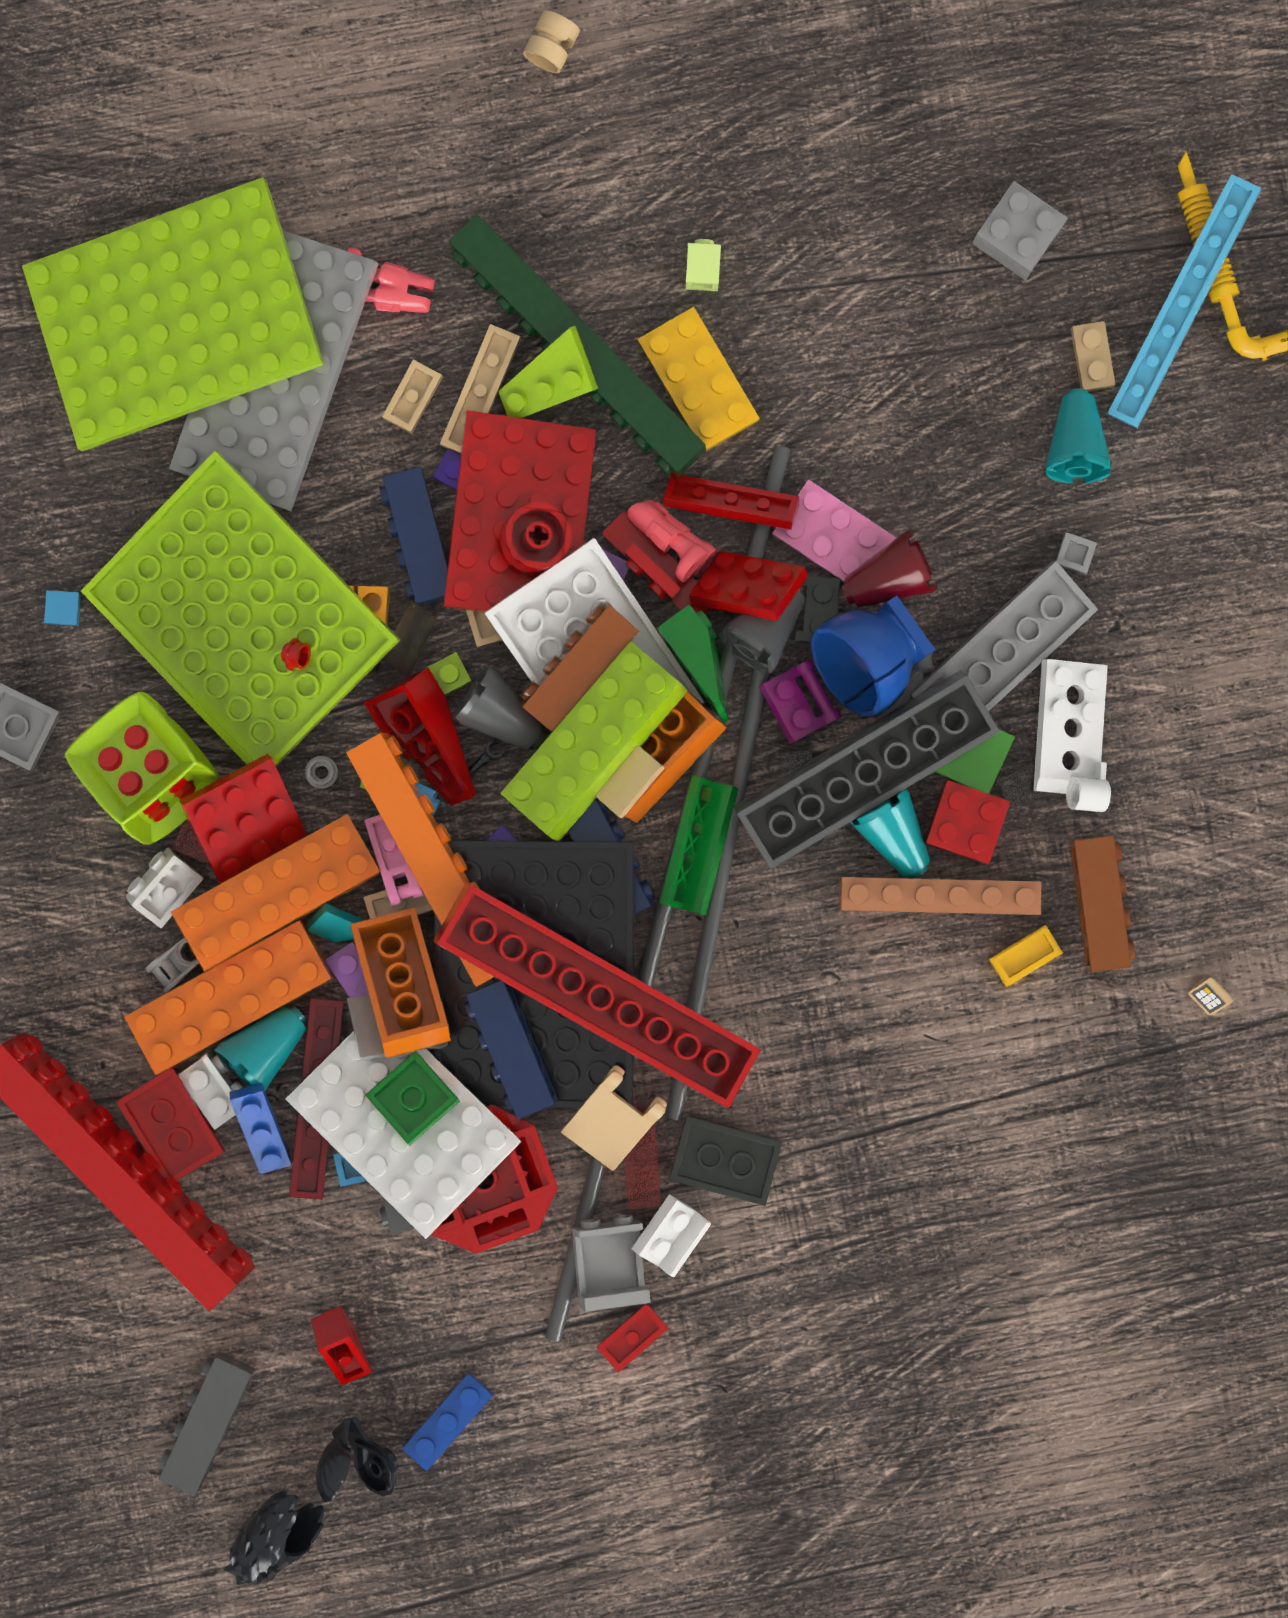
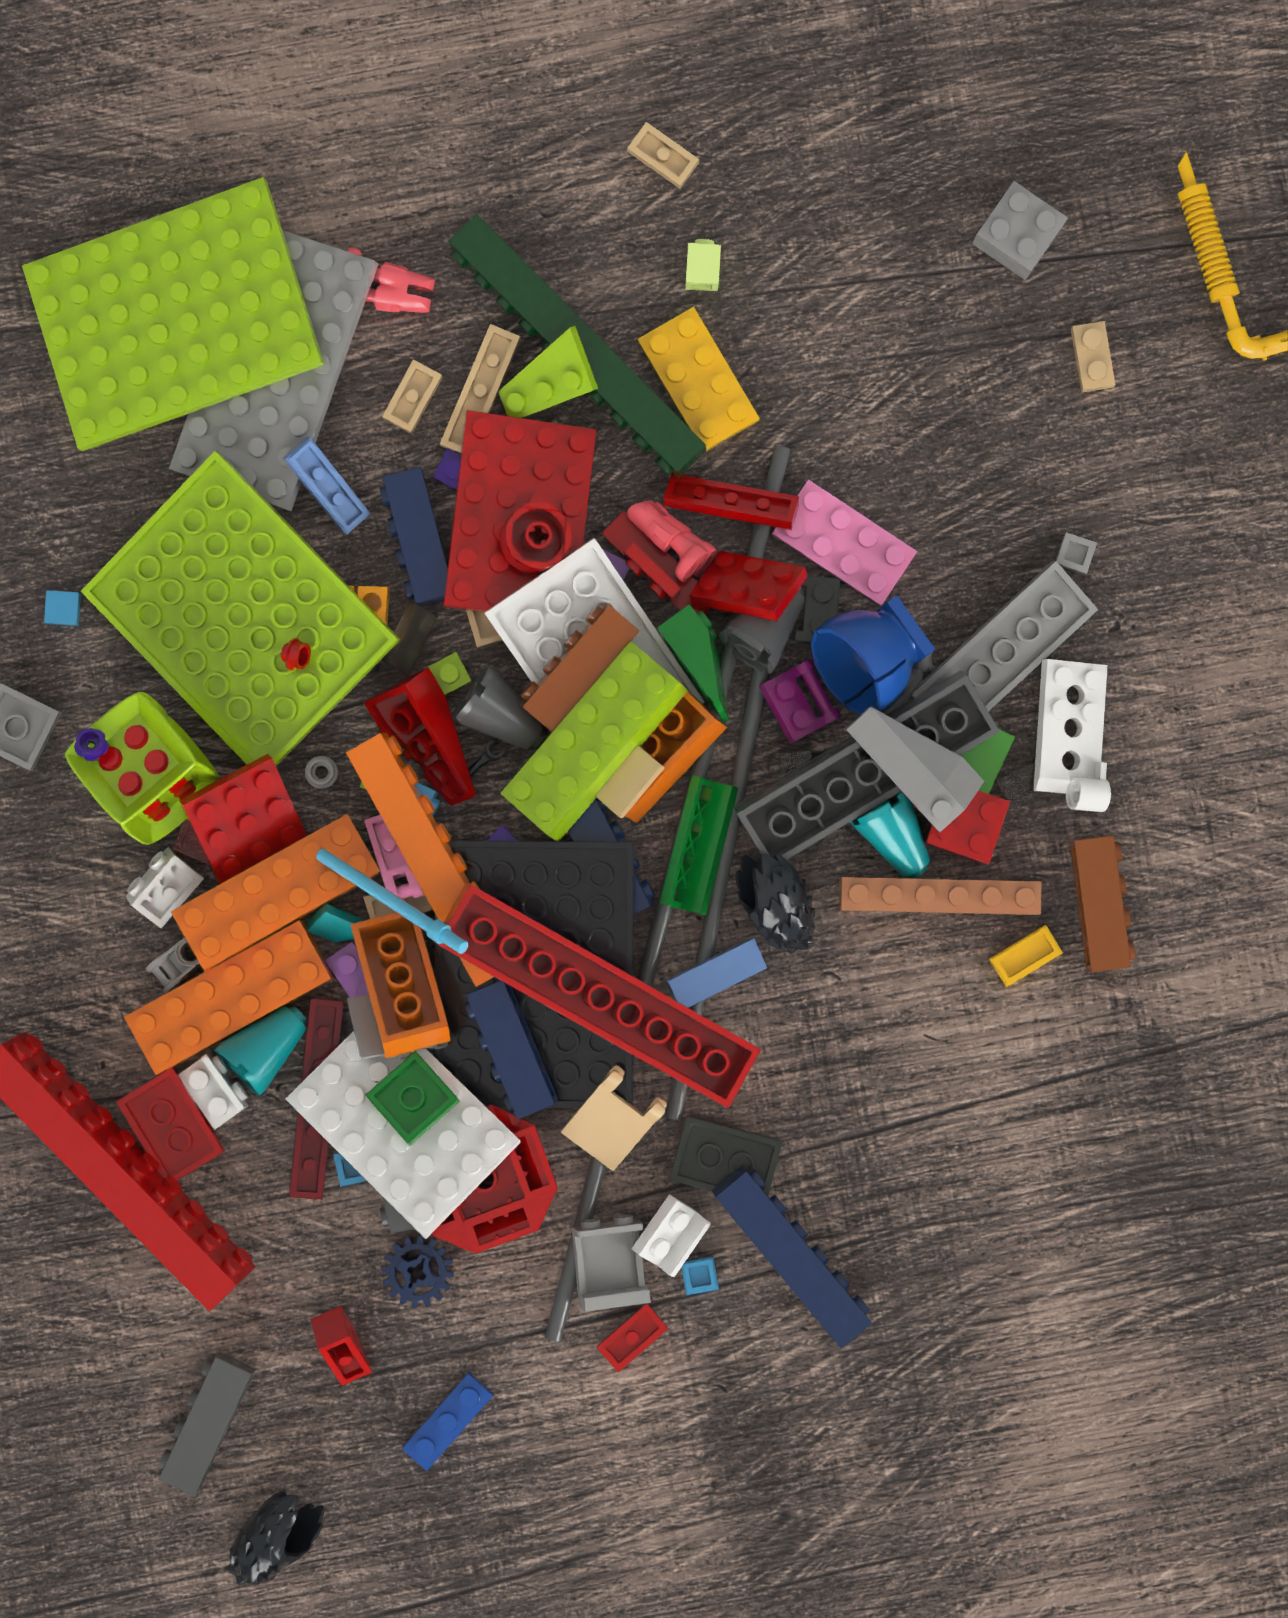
(91, 736): none -> dark purple plate
(260, 1128): plate -> none
(326, 485): none -> medium blue tile
(373, 1463): black animal -> none
(403, 1265): none -> dark blue gear
(435, 929): none -> medium azure bar
(550, 44): tan wheel -> none
(643, 1172): clear red plate -> none
(663, 155): none -> tan plate
(699, 1275): none -> dark azure tile
(716, 973): none -> medium blue tile
(776, 901): none -> black head
(792, 1257): none -> dark blue brick
(893, 571): dark red cone -> none
(926, 772): none -> light grey wedge
(1078, 441): teal cone -> none
(1184, 301): medium azure plate -> none
(1210, 995): slope -> none

